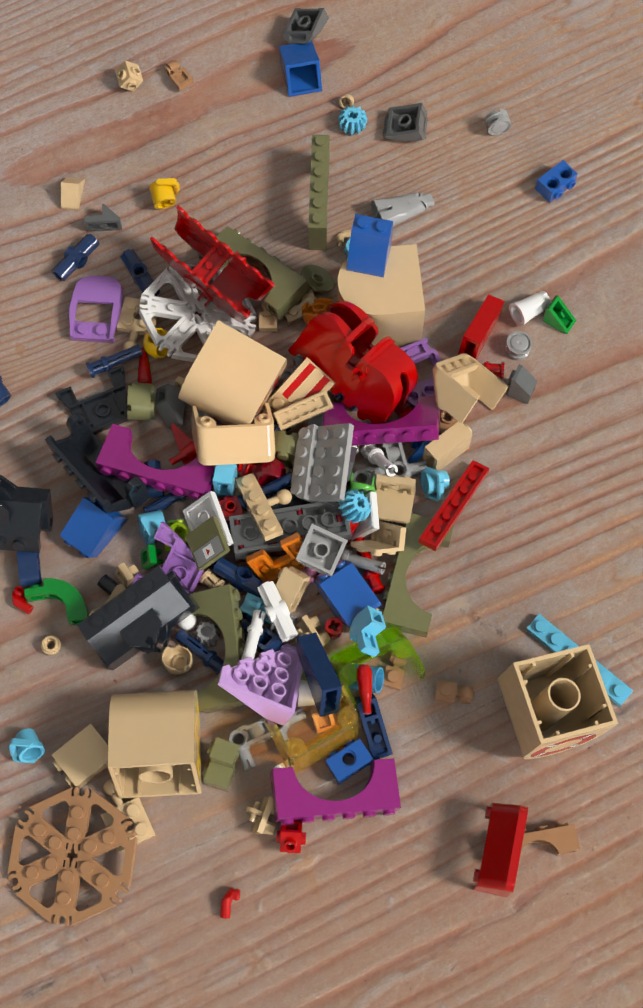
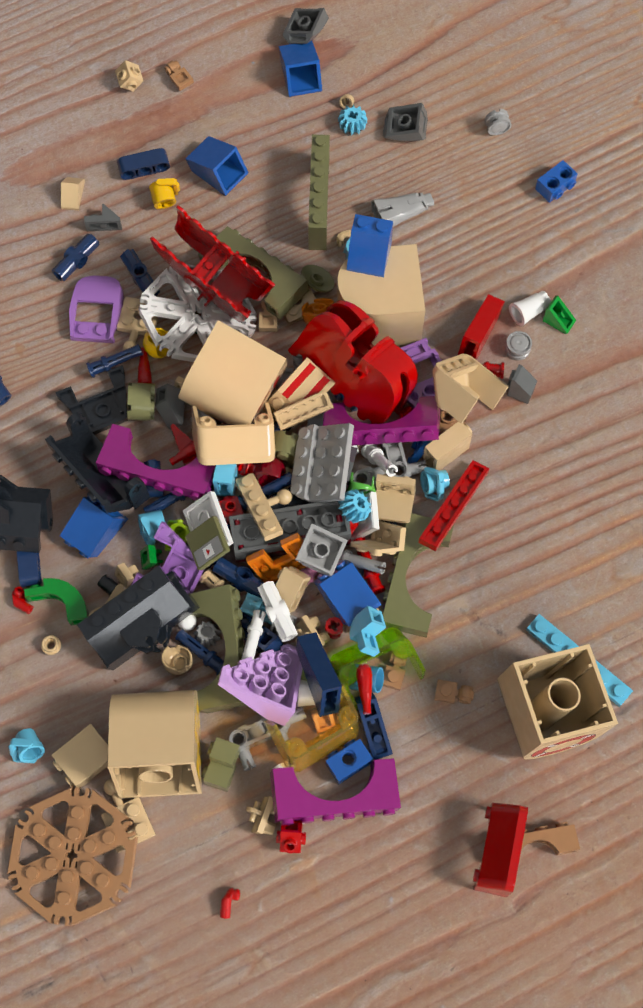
(143, 164): none -> dark blue beam
(217, 164): none -> blue slope

